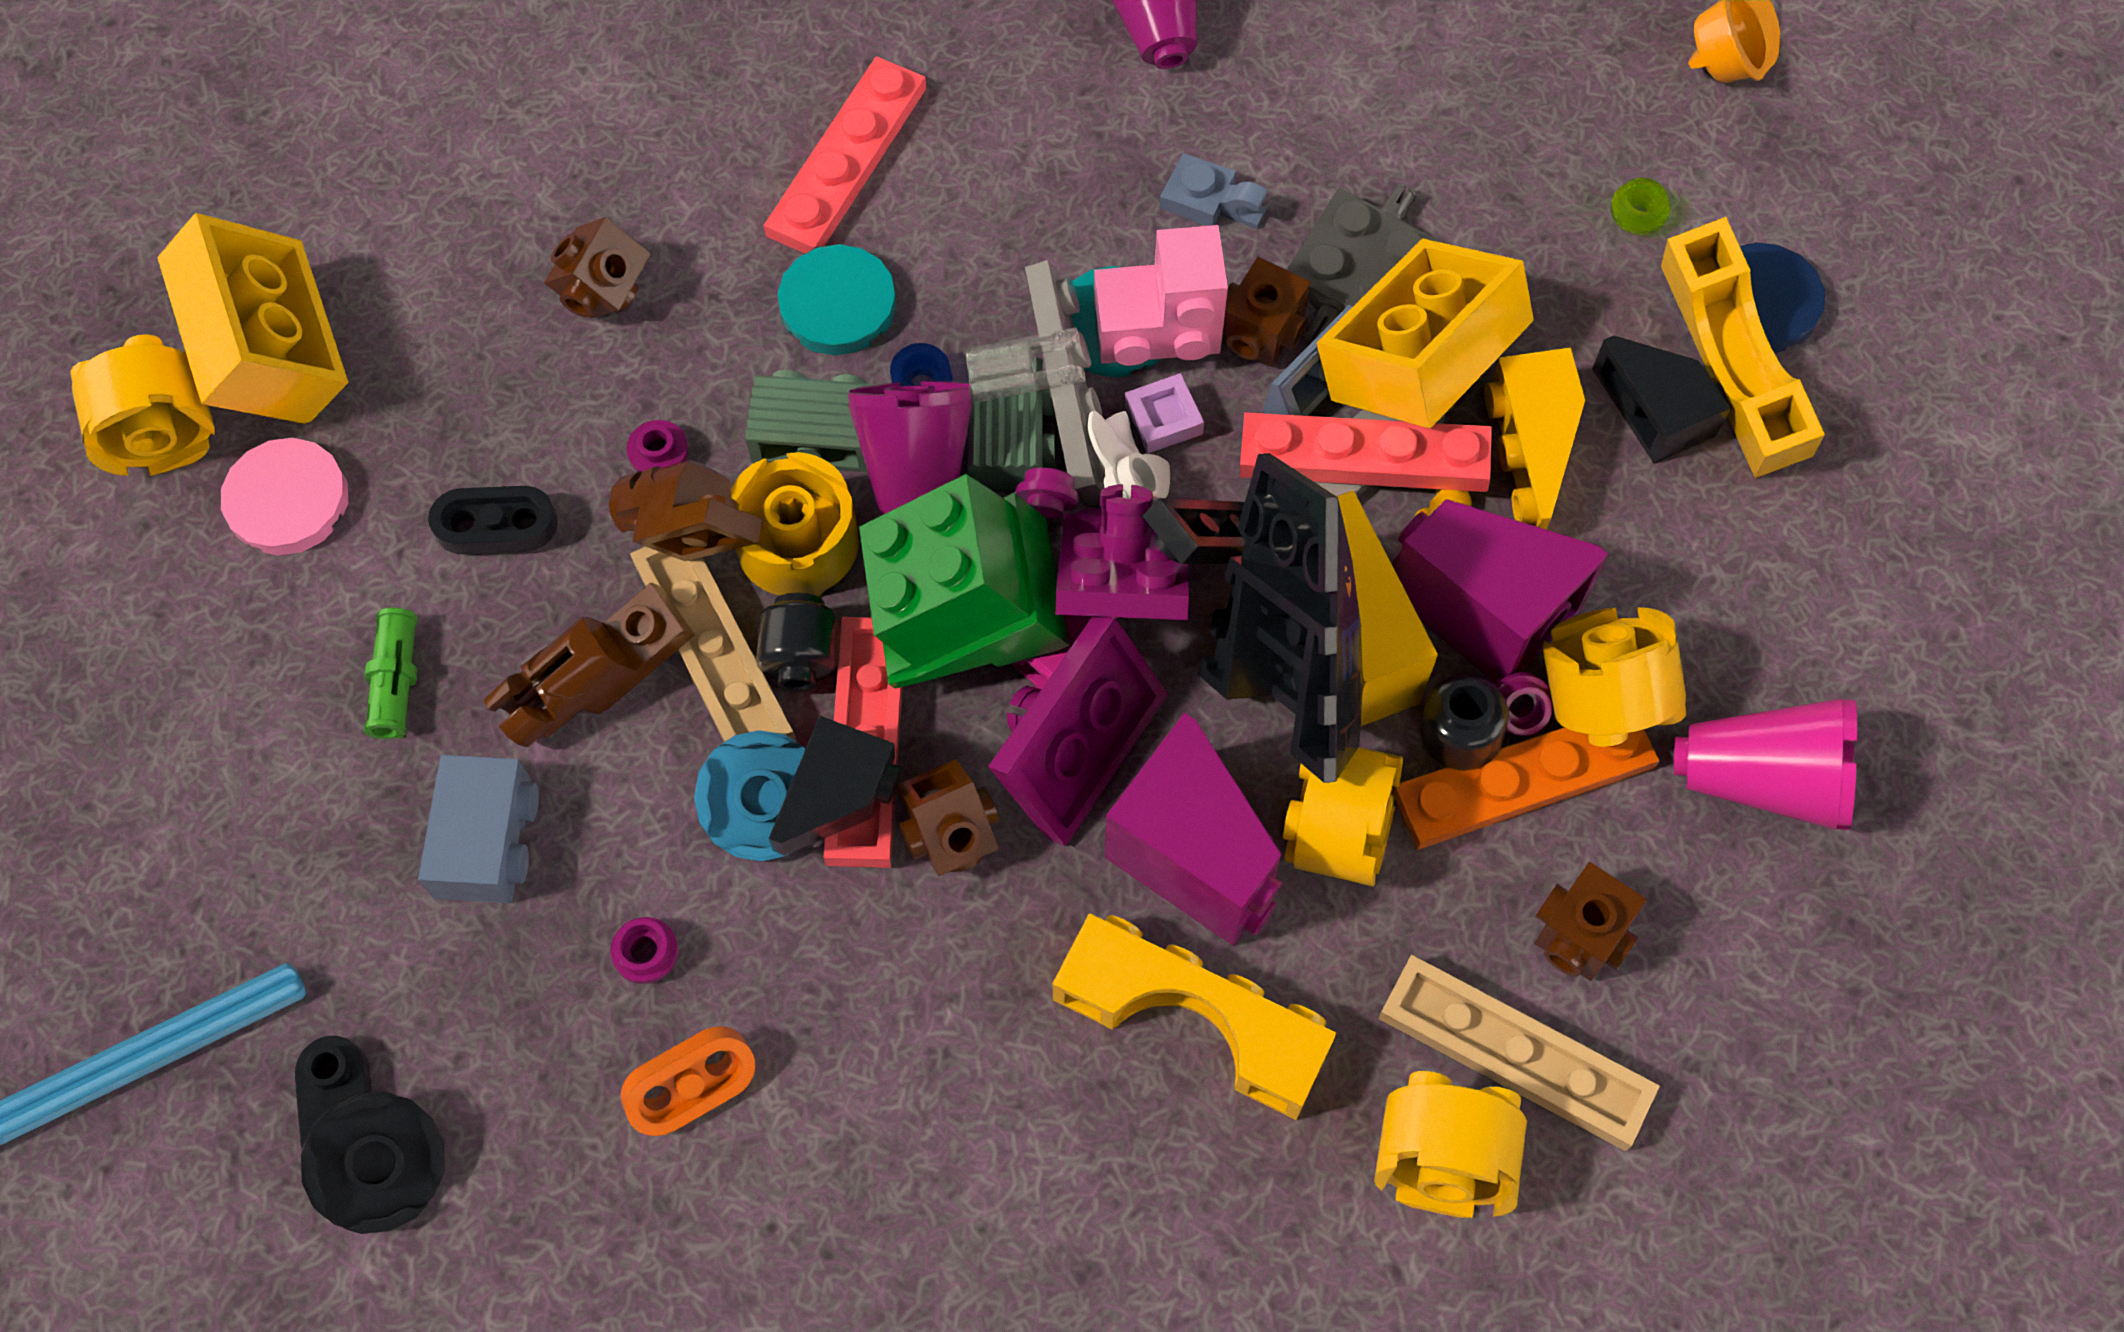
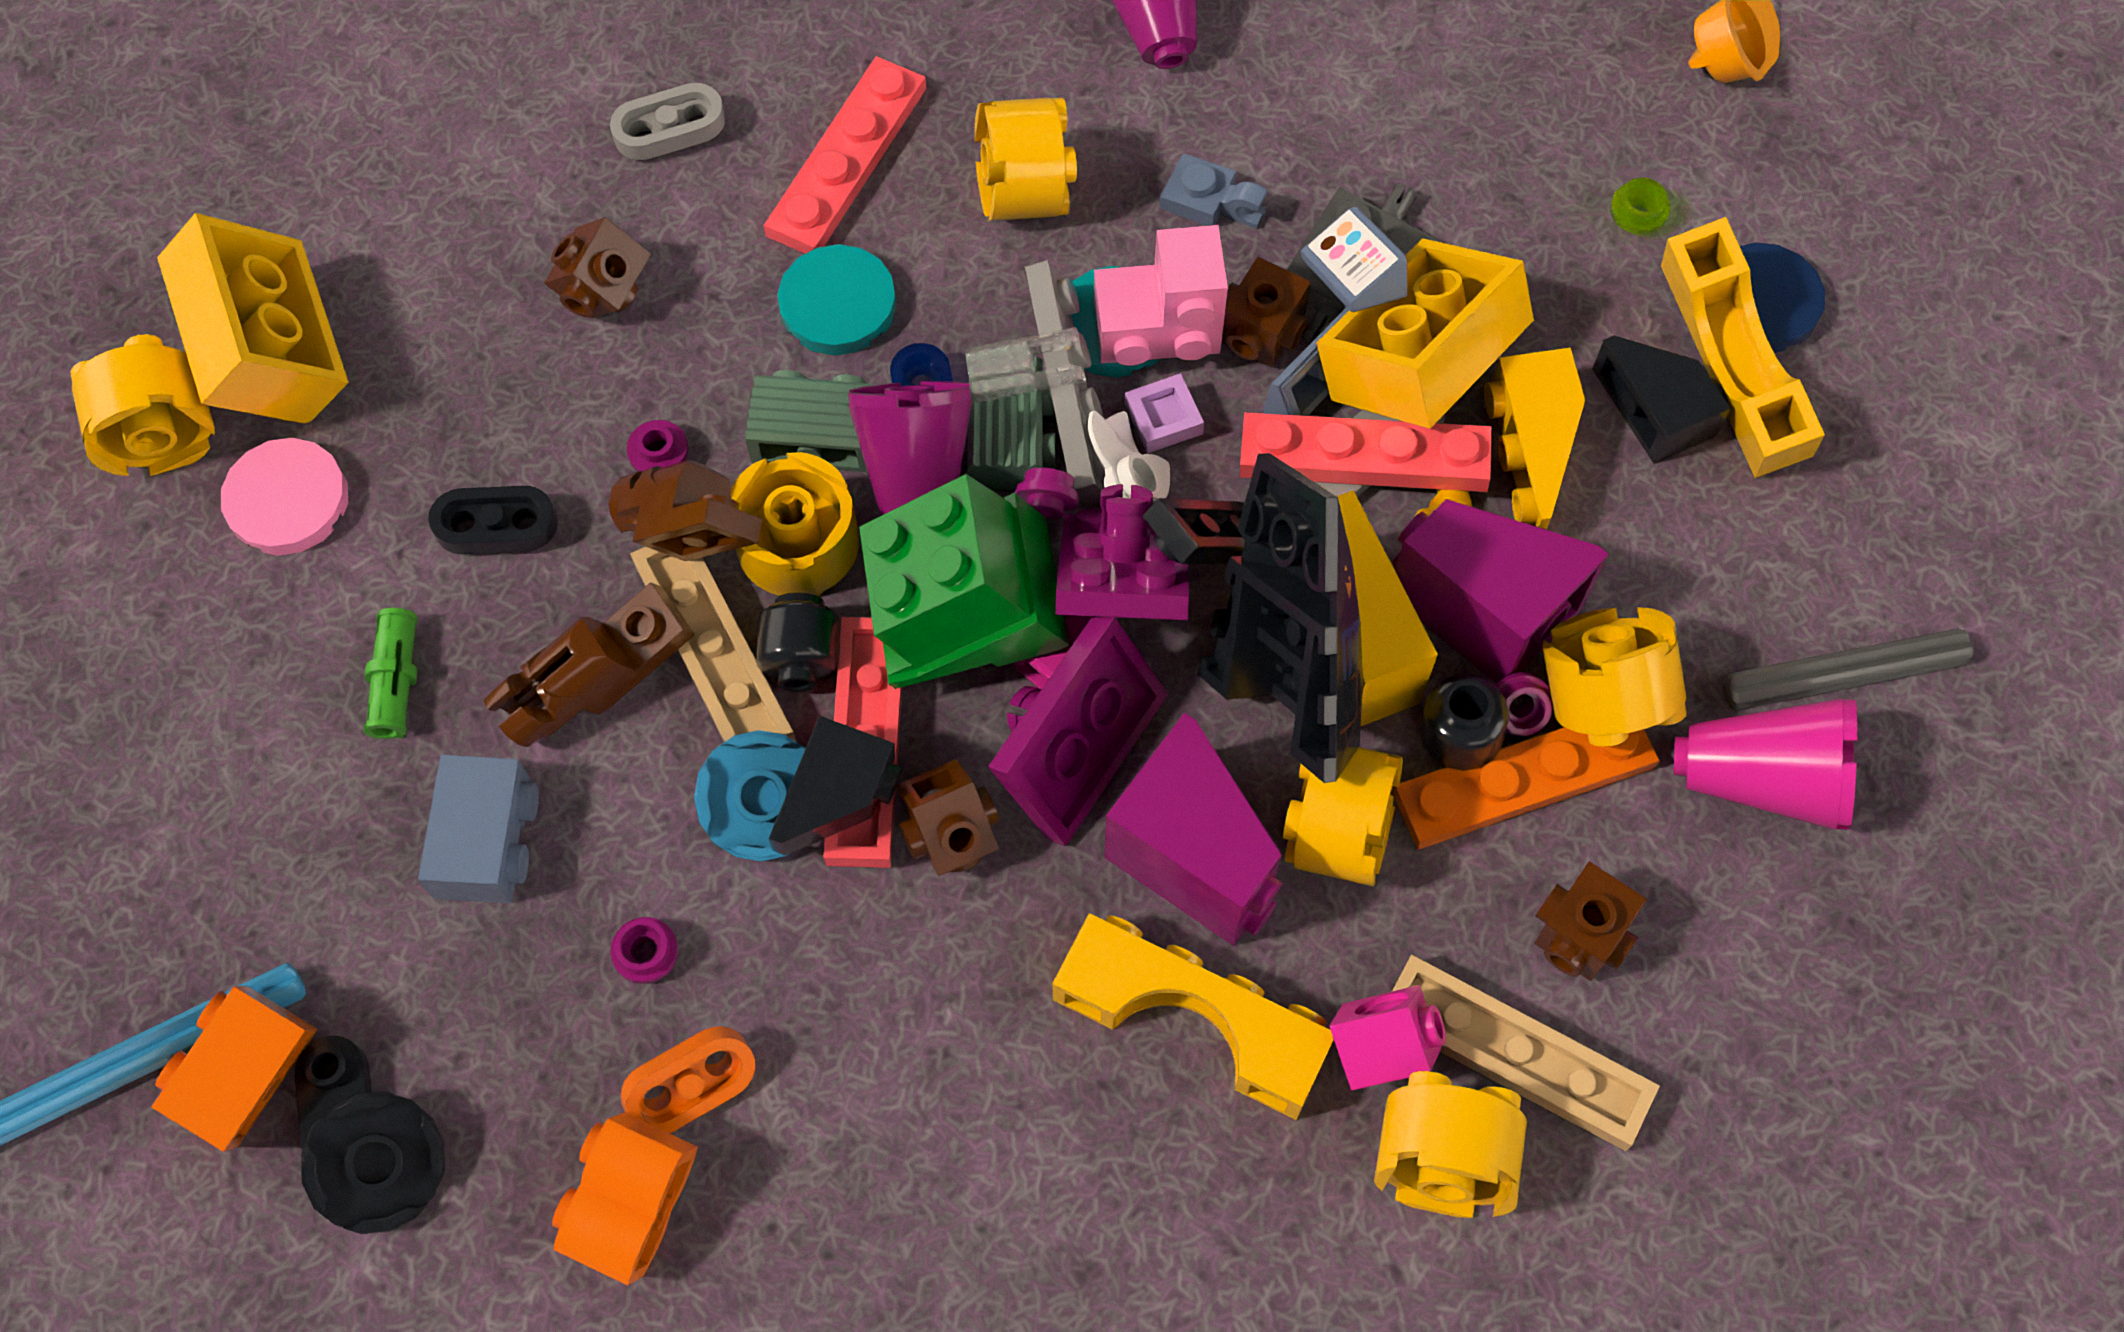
(232, 1066): none -> orange brick
(623, 1197): none -> orange brick
(666, 118): none -> light grey plate
(1024, 158): none -> yellow brick
(1358, 262): none -> slope
(1387, 1037): none -> dark pink brick
(1847, 668): none -> dark grey axle

